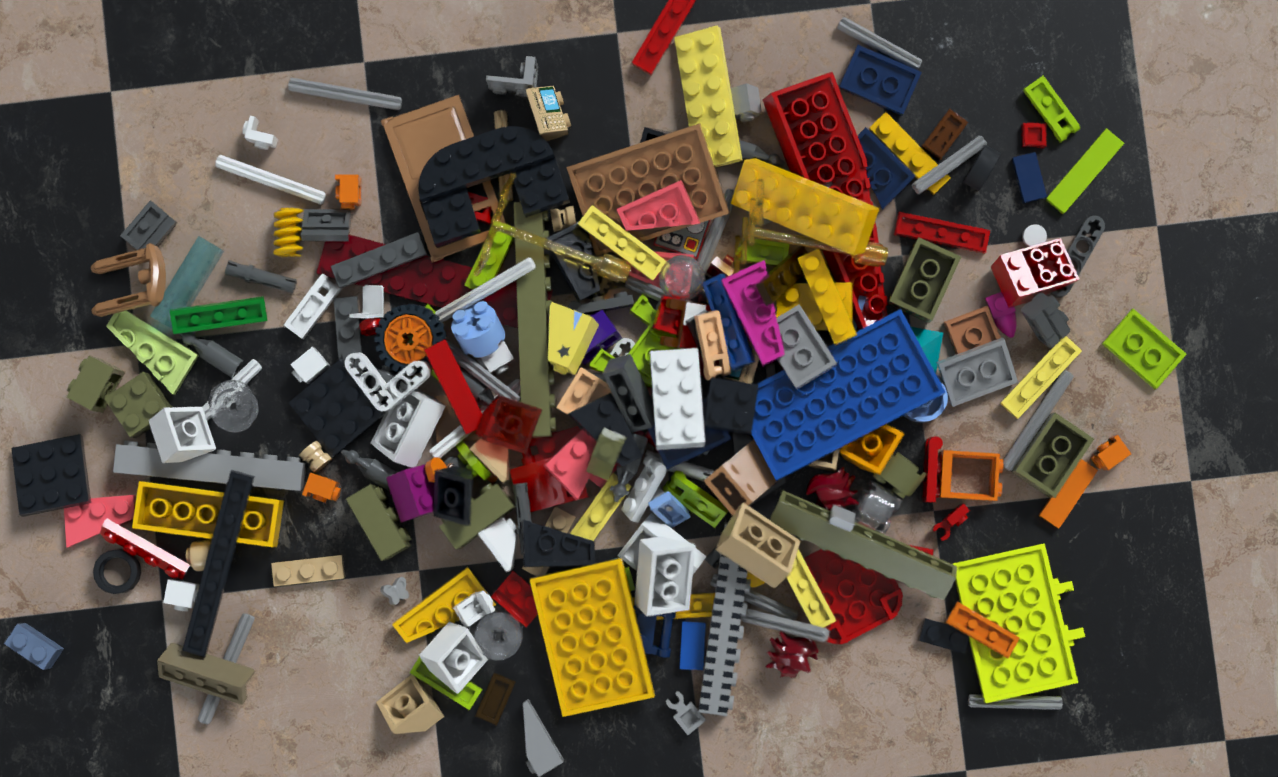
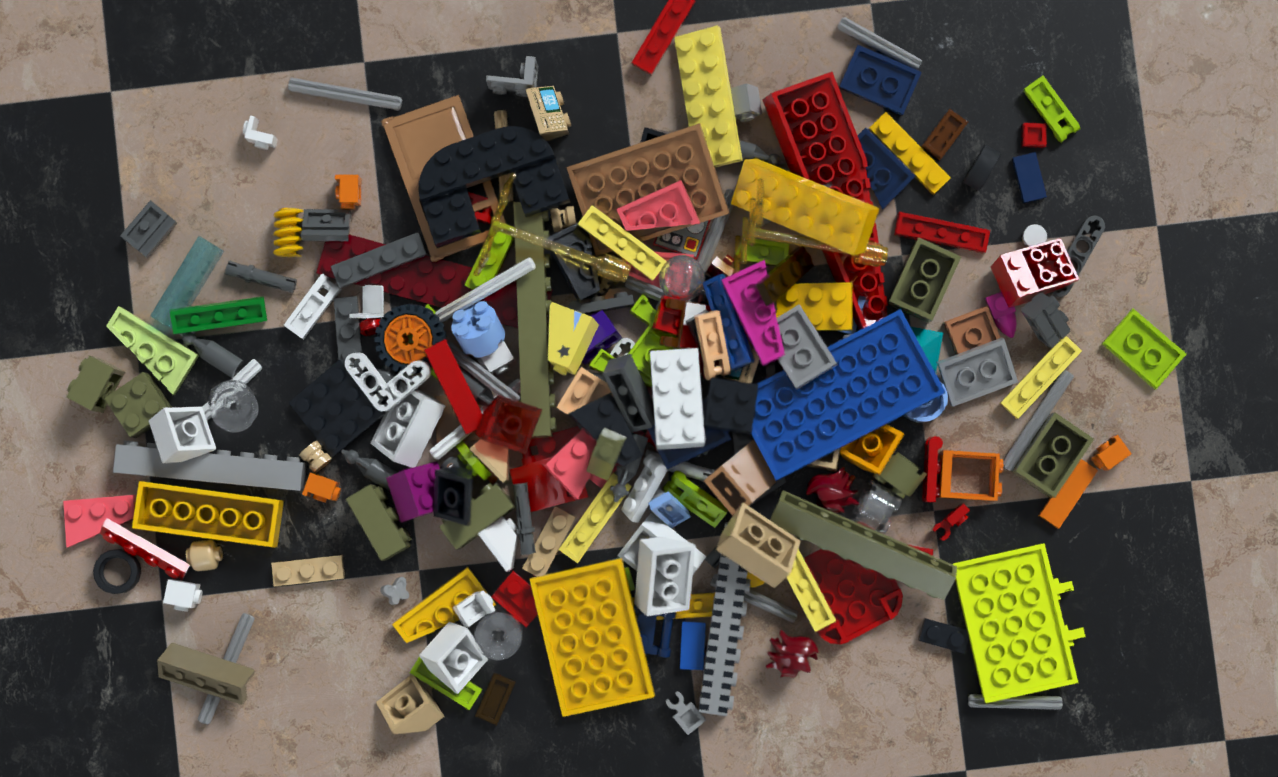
(34, 646): sand blue brick -> none
(51, 475): black plate -> none
(154, 278): medium nougat piece -> none
(218, 563): black tile -> none
(270, 179): white axle -> none
(309, 366): white brick -> none
(432, 465): orange tile -> none
(540, 748): light grey slope -> none
(554, 548): black wing -> none
(786, 625): light grey axle -> none
(827, 296): yellow plate -> none
(841, 518): light grey tile -> none
(949, 164): light grey axle -> none
(982, 630): orange tile -> none
(1084, 171): lime tile -> none

